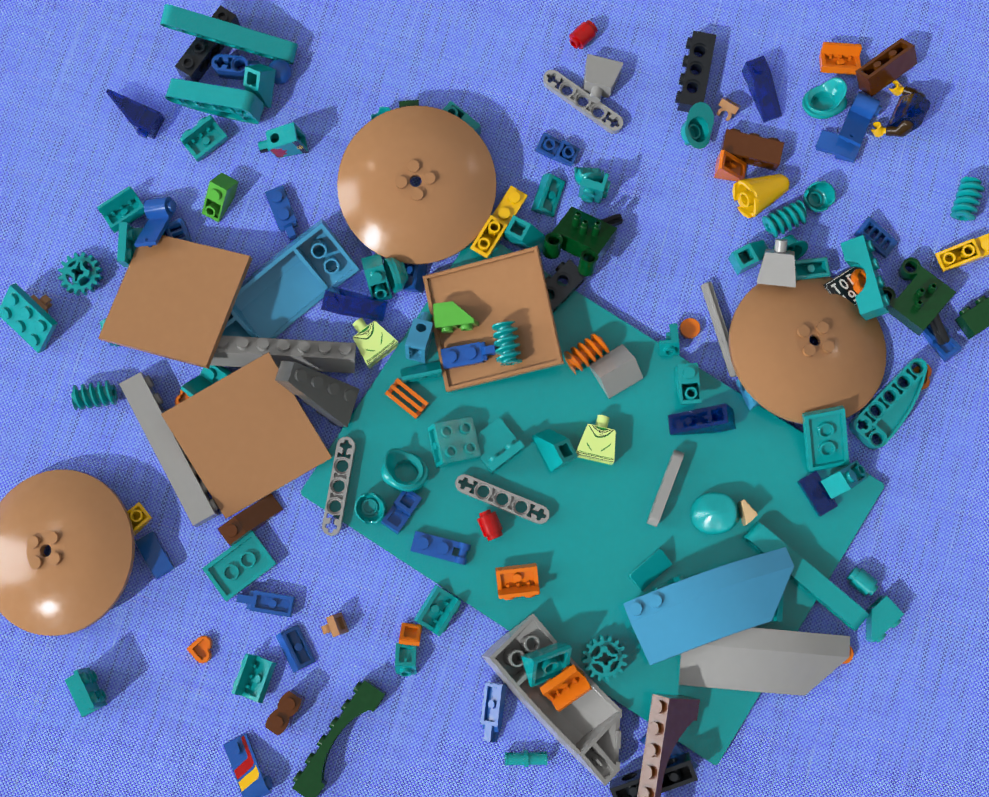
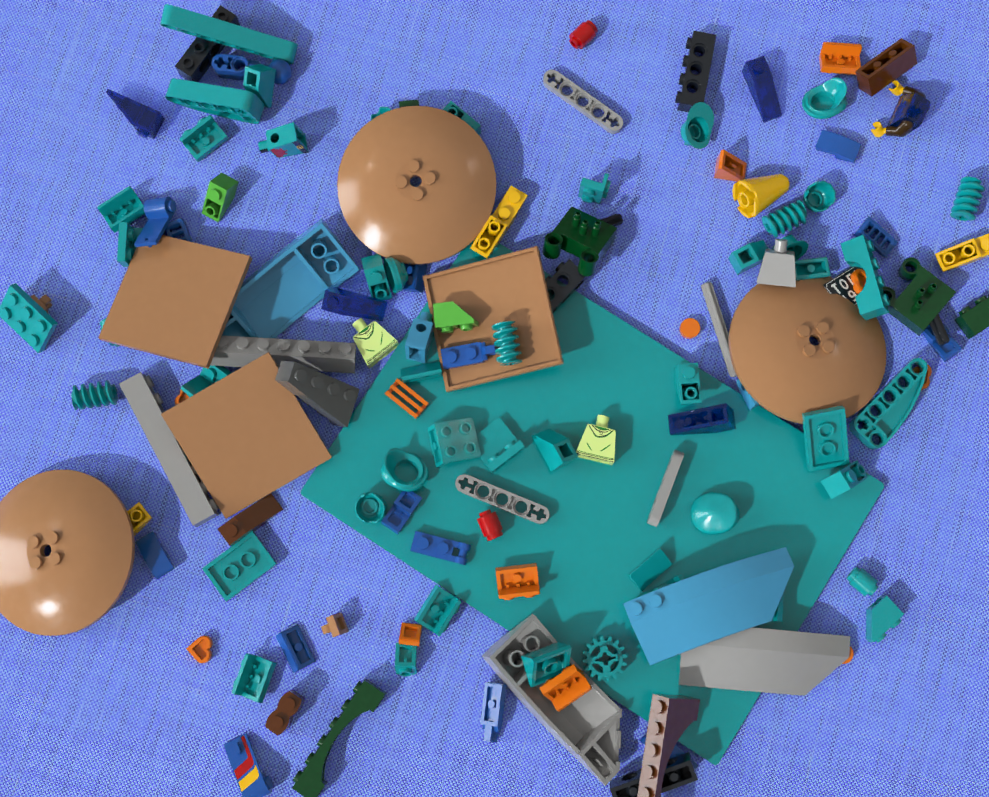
(76, 266): teal gear -> none
(86, 691): teal bracket -> none
(268, 603): blue hinge -> none
(282, 211): blue hinge -> none
(338, 476): light grey beam -> none
(523, 234): teal slope -> none
(525, 758): teal pin -> none
(548, 195): teal slope -> none
(557, 150): blue slope -> none
(585, 352): orange piece -> none
(588, 173): teal hair -> none
(600, 76): light grey torso -> none
(616, 371): light grey slope -> none
(671, 344): teal bracket -> none
(729, 106): medium nougat tile -> none
(746, 512): tan slope -> none
(753, 148): reddish brown brick -> none
(810, 578): teal beam -> none
(817, 493): clear blue plate -> none
(858, 118): blue door -> none

